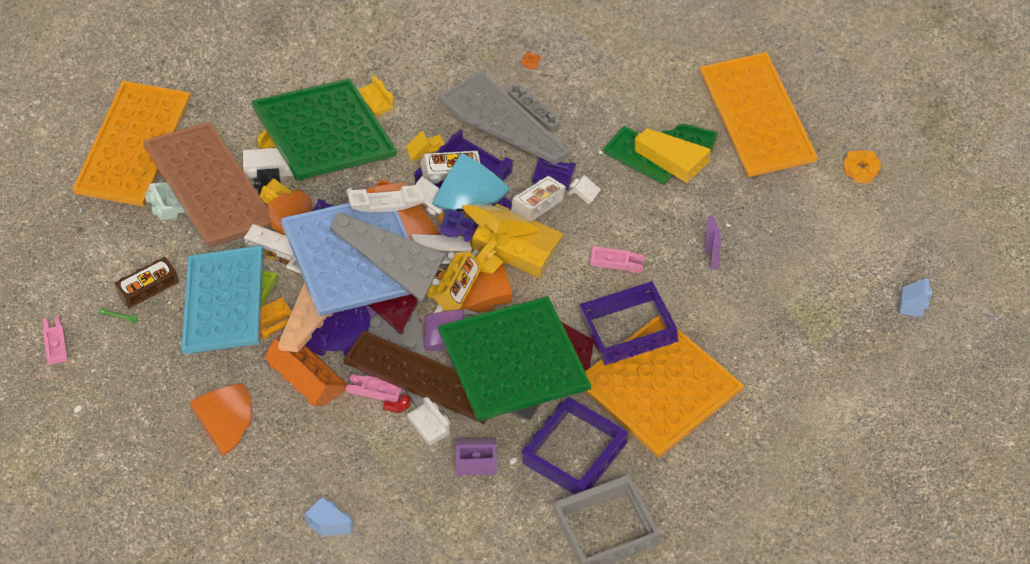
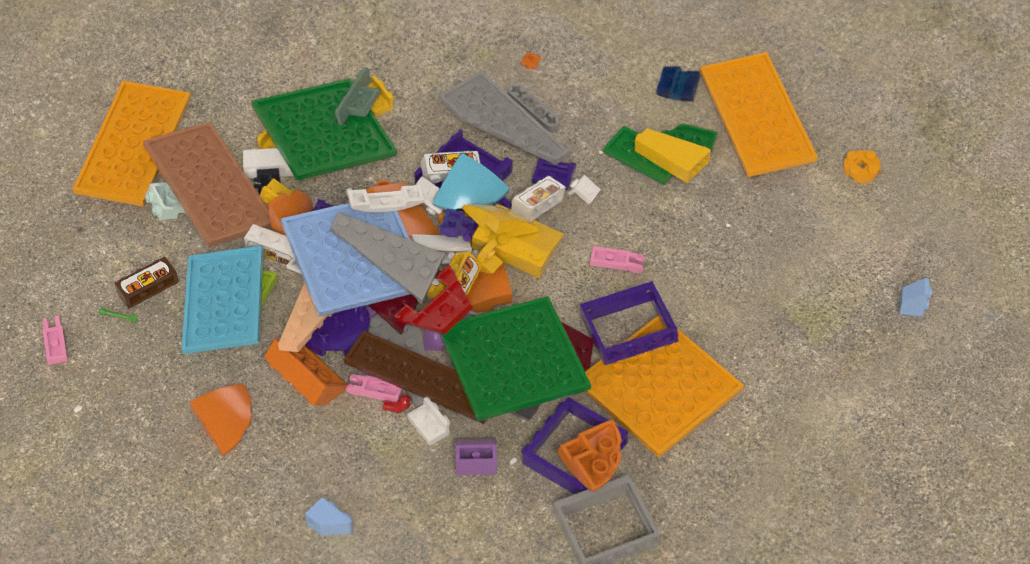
(271, 314): light orange plate -> none
(358, 99): none -> sand green bracket
(421, 145): yellow slope -> none
(443, 310): none -> red wing
(593, 455): none -> orange brick
(678, 84): none -> clear blue slope
(713, 241): medium lavender slope -> none

